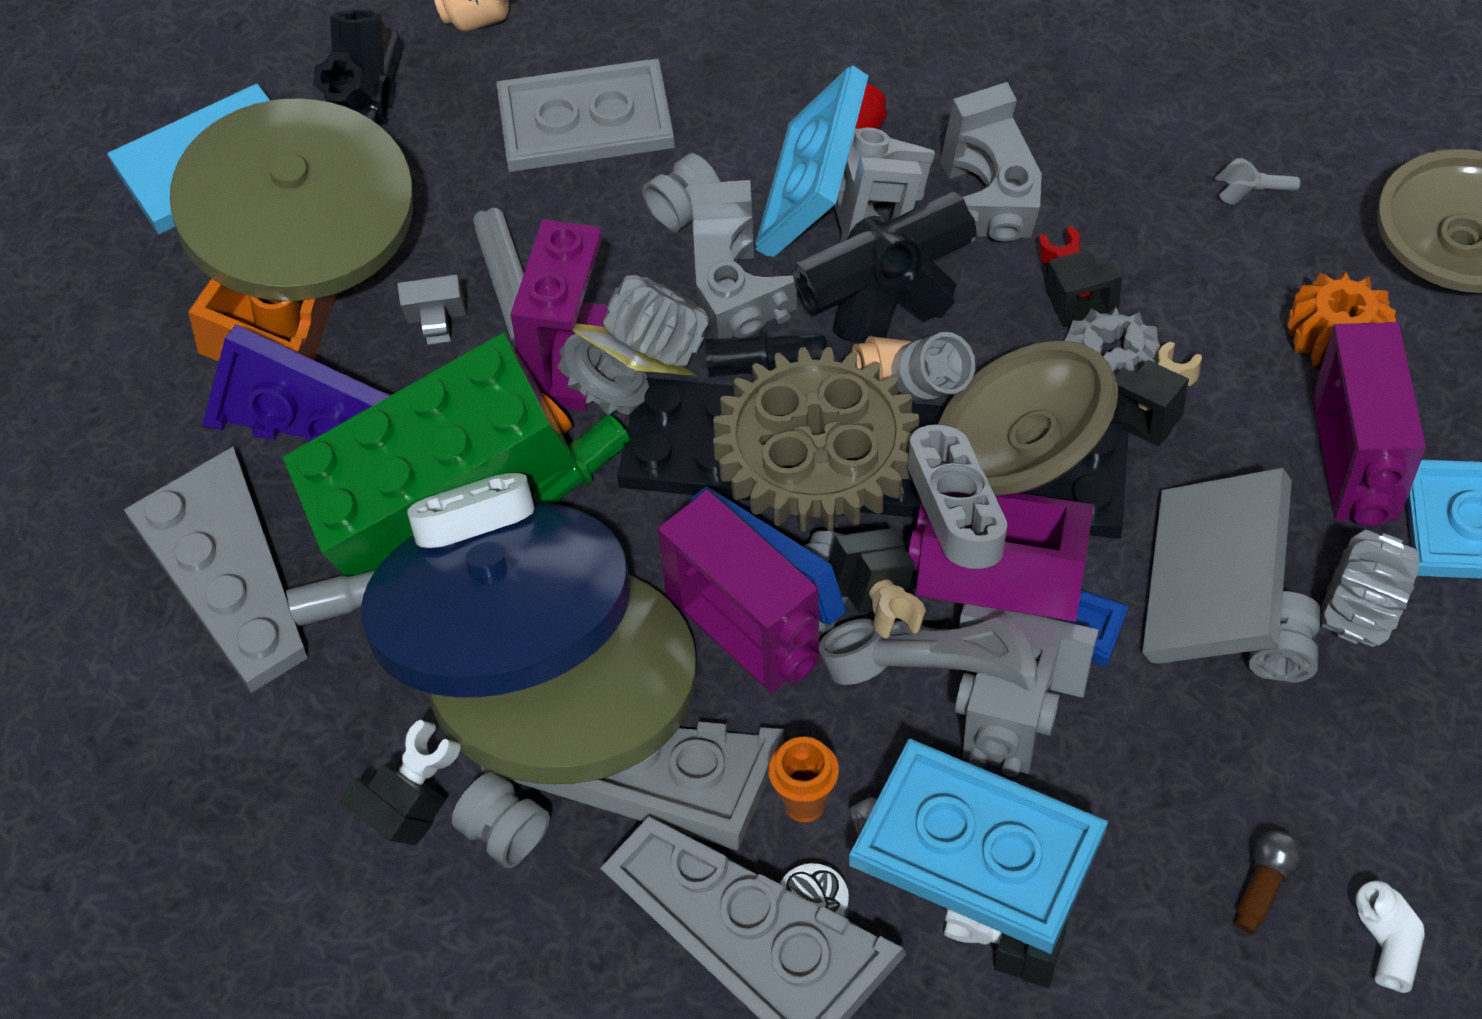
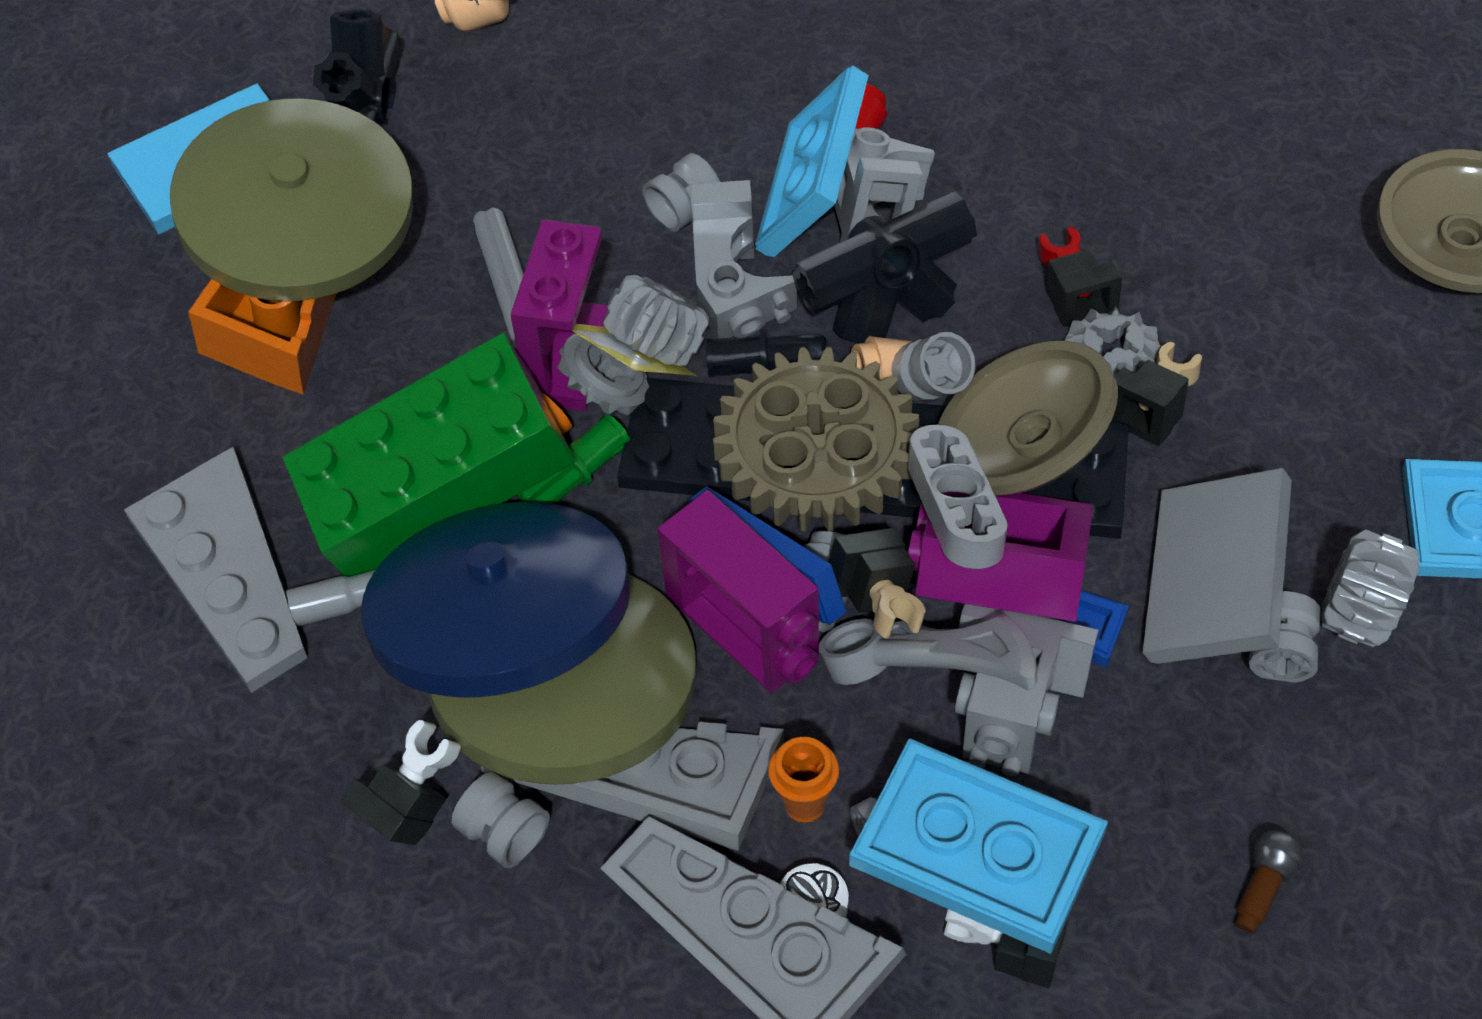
(280, 390): dark purple wing -> none
(432, 304): light grey tile -> none
(470, 510): white beam -> none
(584, 115): light grey tile -> none
(999, 157): light grey tile -> none
(1244, 178): light grey hand -> none
(1331, 303): orange gear -> none
(1368, 422): magenta window -> none
(1395, 930): white arm -> none

